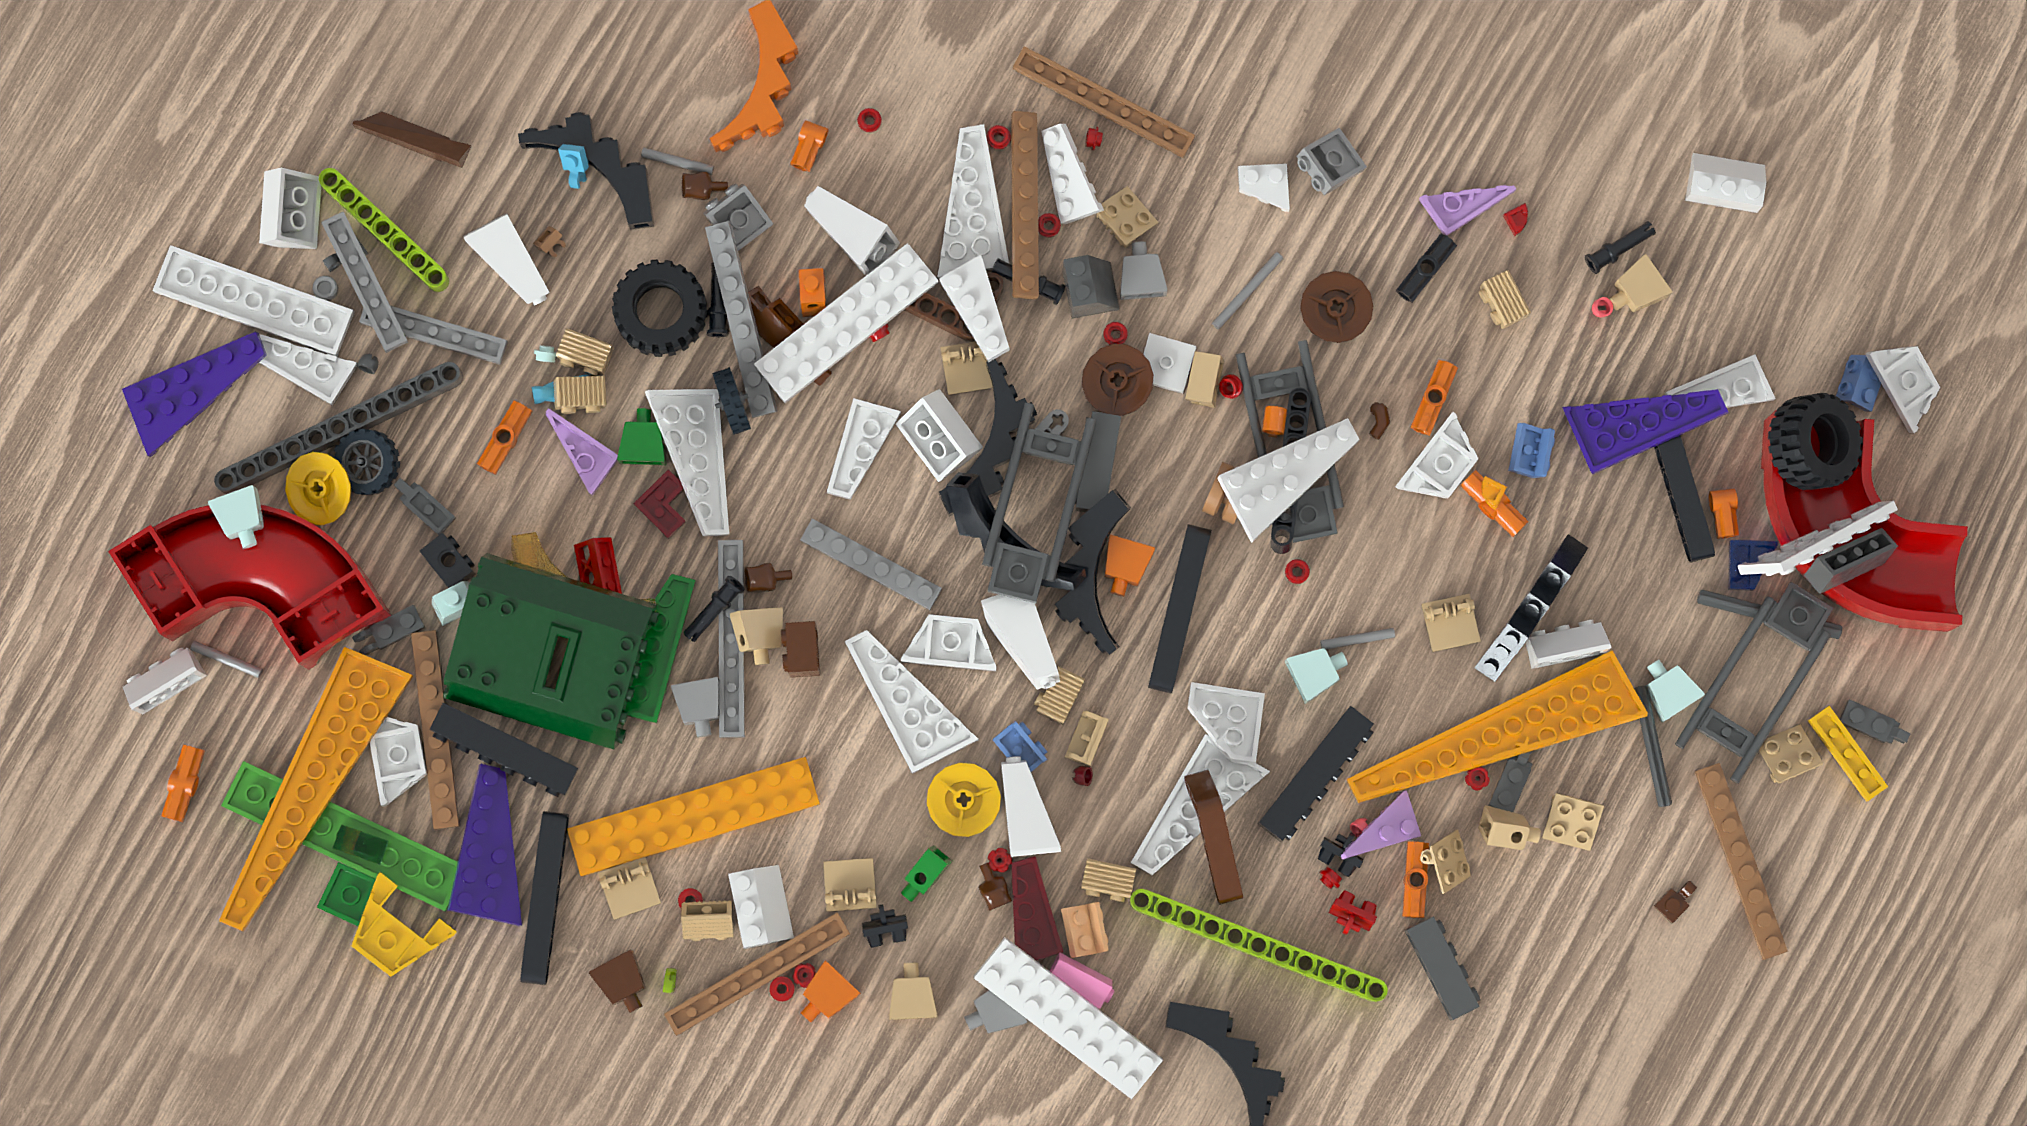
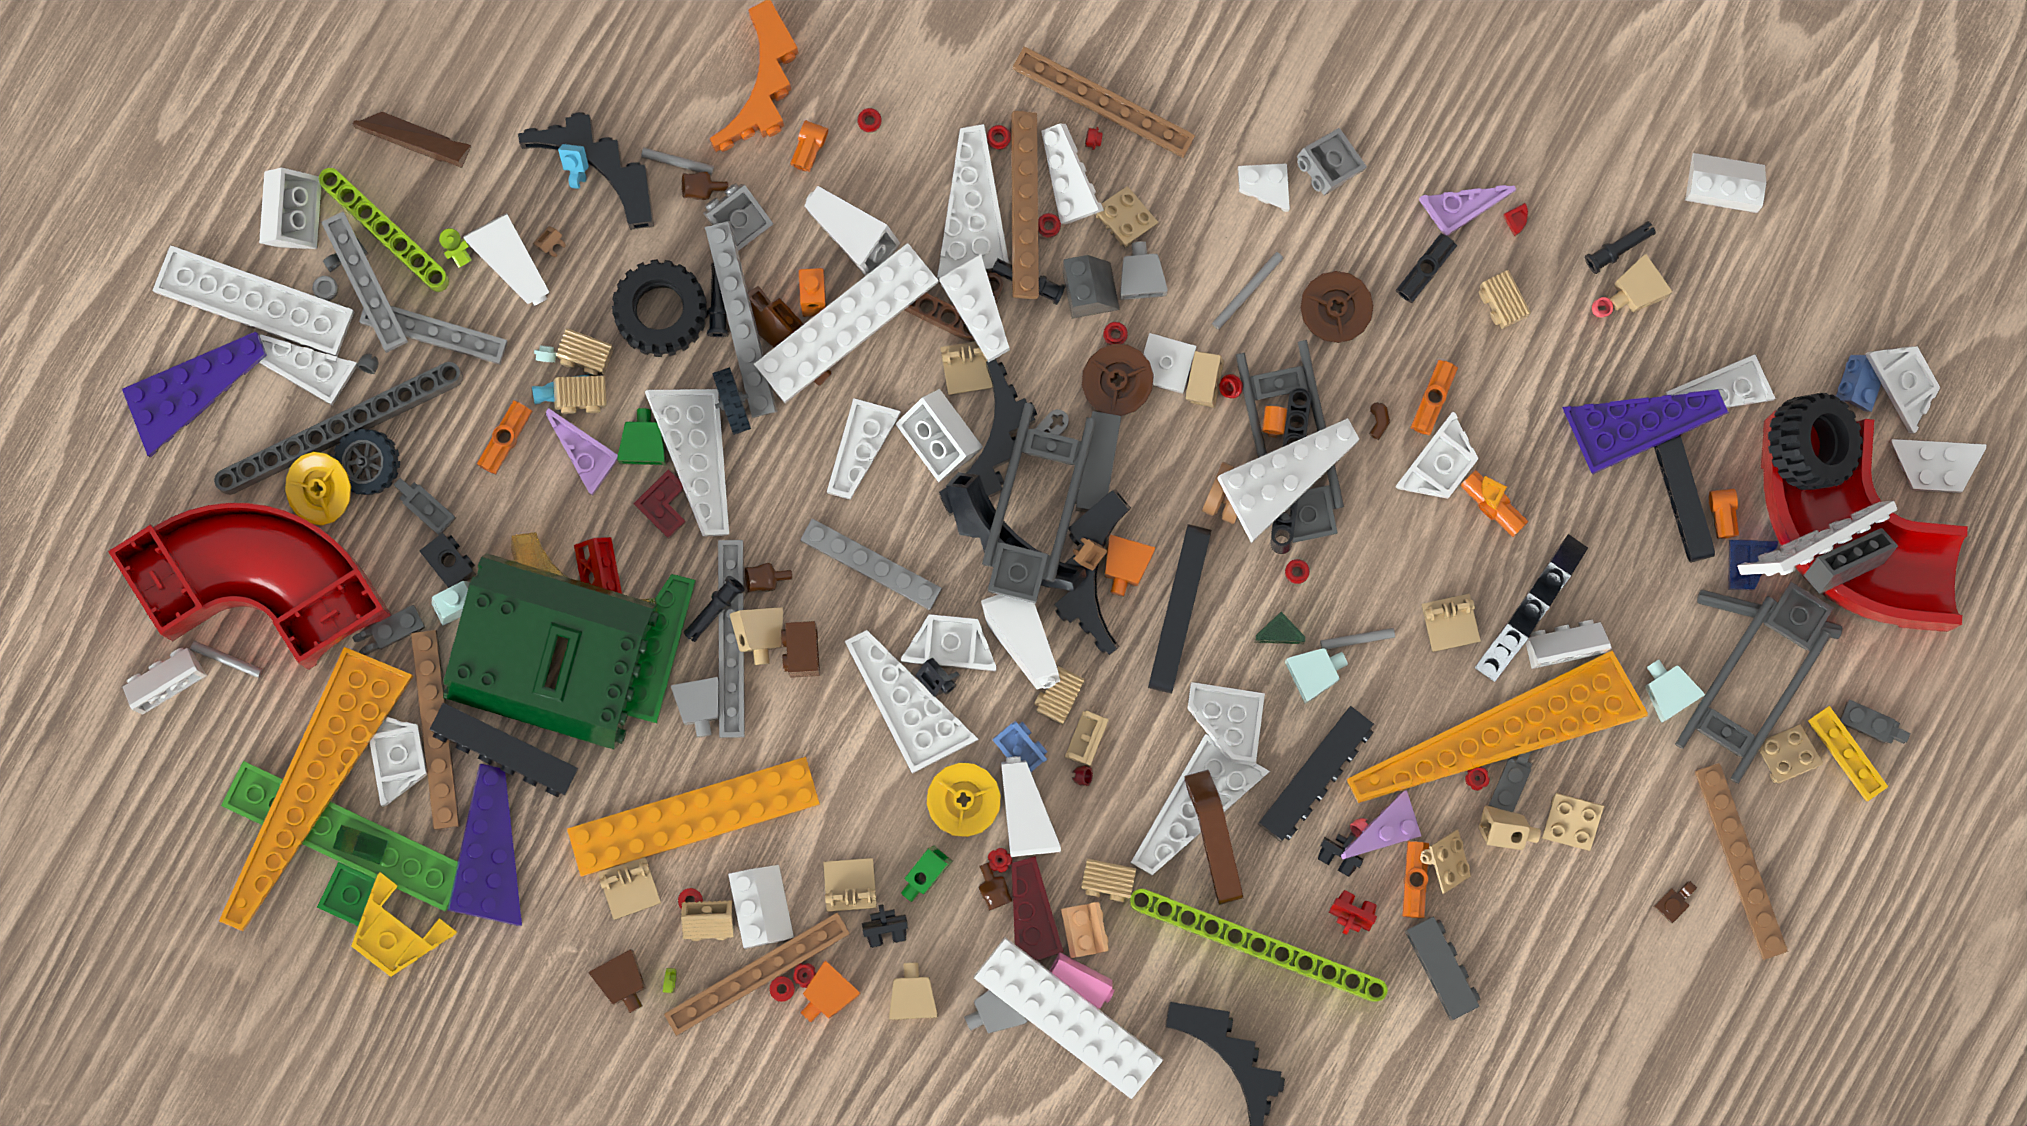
(183, 783): orange piece -> none
(239, 514): light aqua torso -> none
(454, 246): none -> lime hips
(544, 898): black beam -> none
(882, 332): red plate -> none
(936, 679): none -> black bracket
(1089, 554): none -> medium nougat tile
(1280, 631): none -> clear green slope
(1330, 878): red plate -> none
(1531, 451): medium blue bracket -> none
(1653, 750): dark grey axle -> none
(1937, 464): none -> white wing

